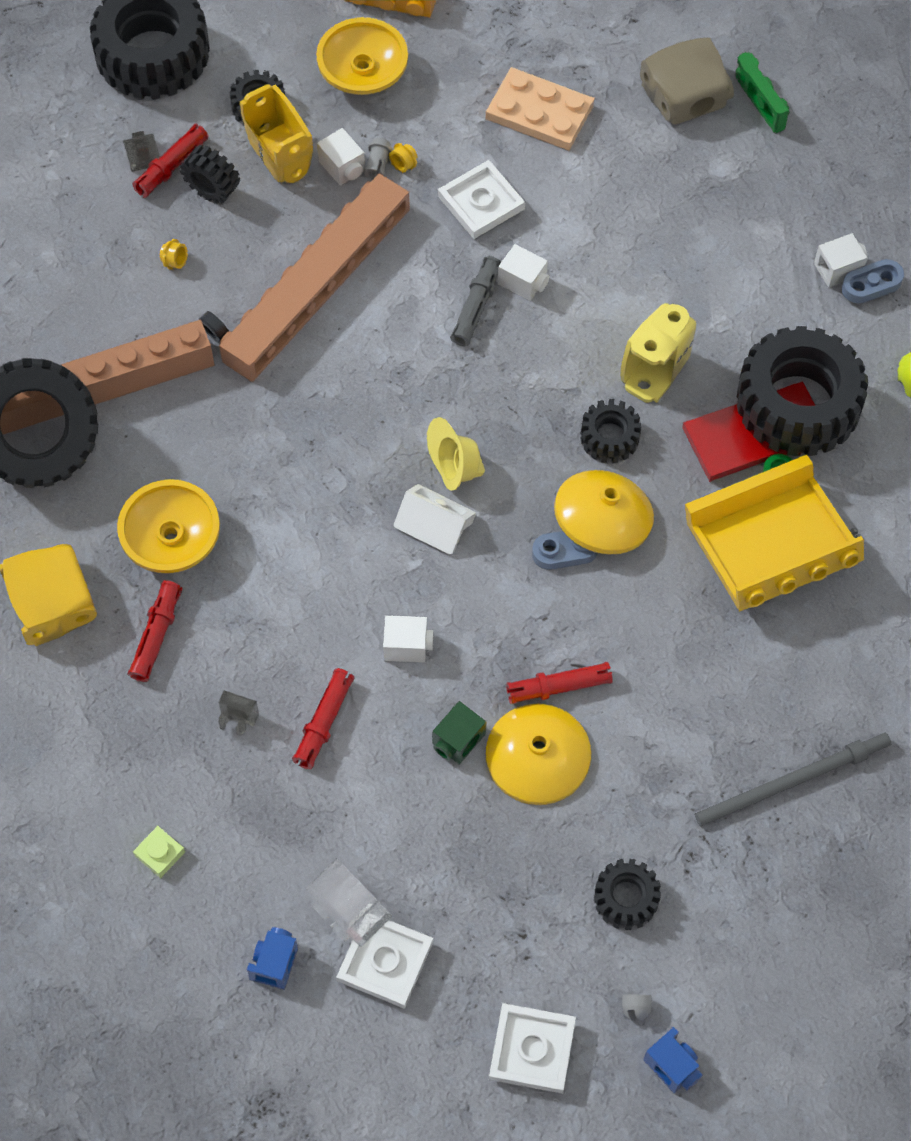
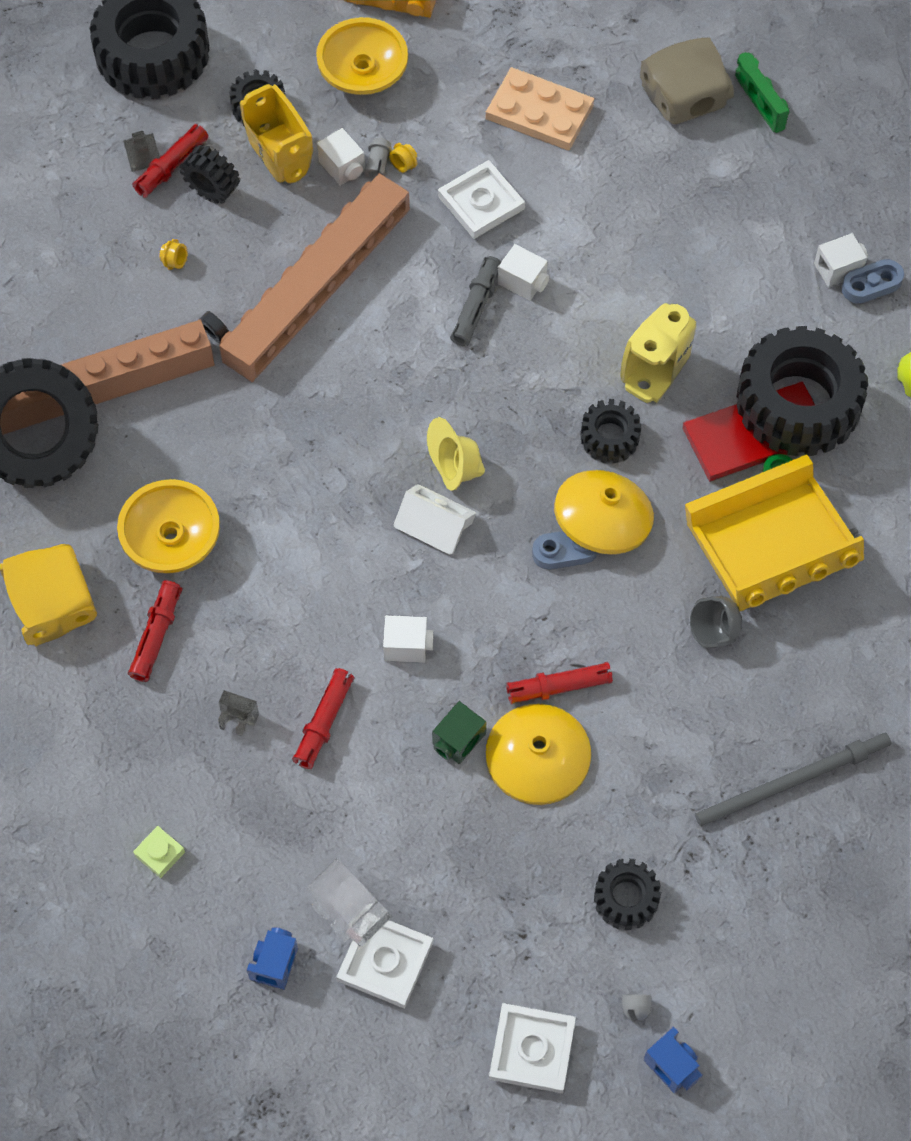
(715, 621): none -> dark grey hair

